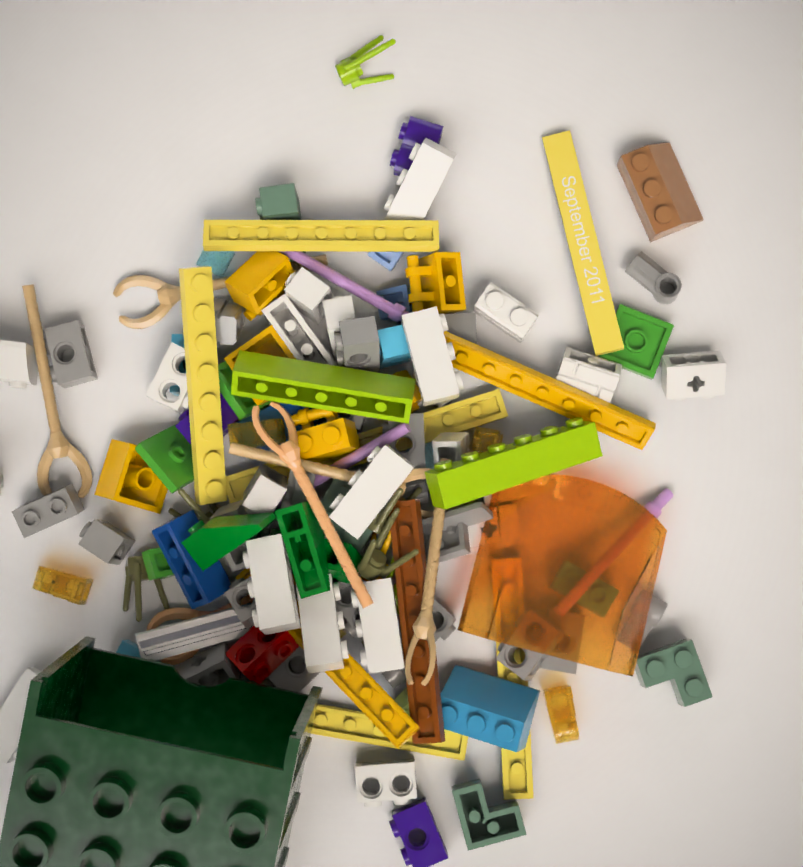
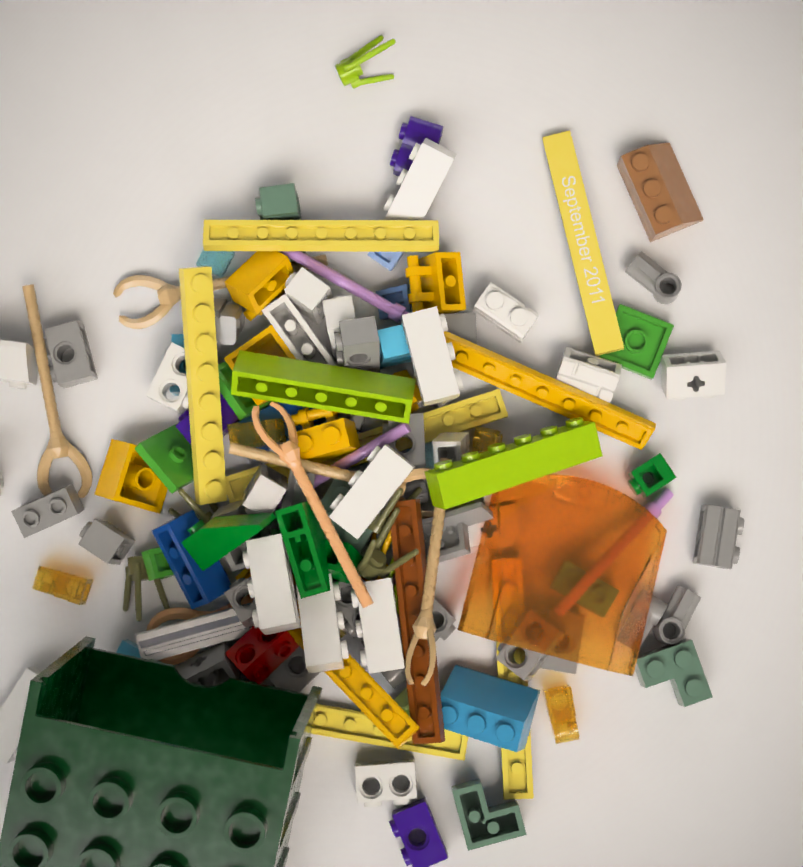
(658, 469): none -> green brick
(678, 614): none -> light grey piece
(718, 536): none -> light grey brick

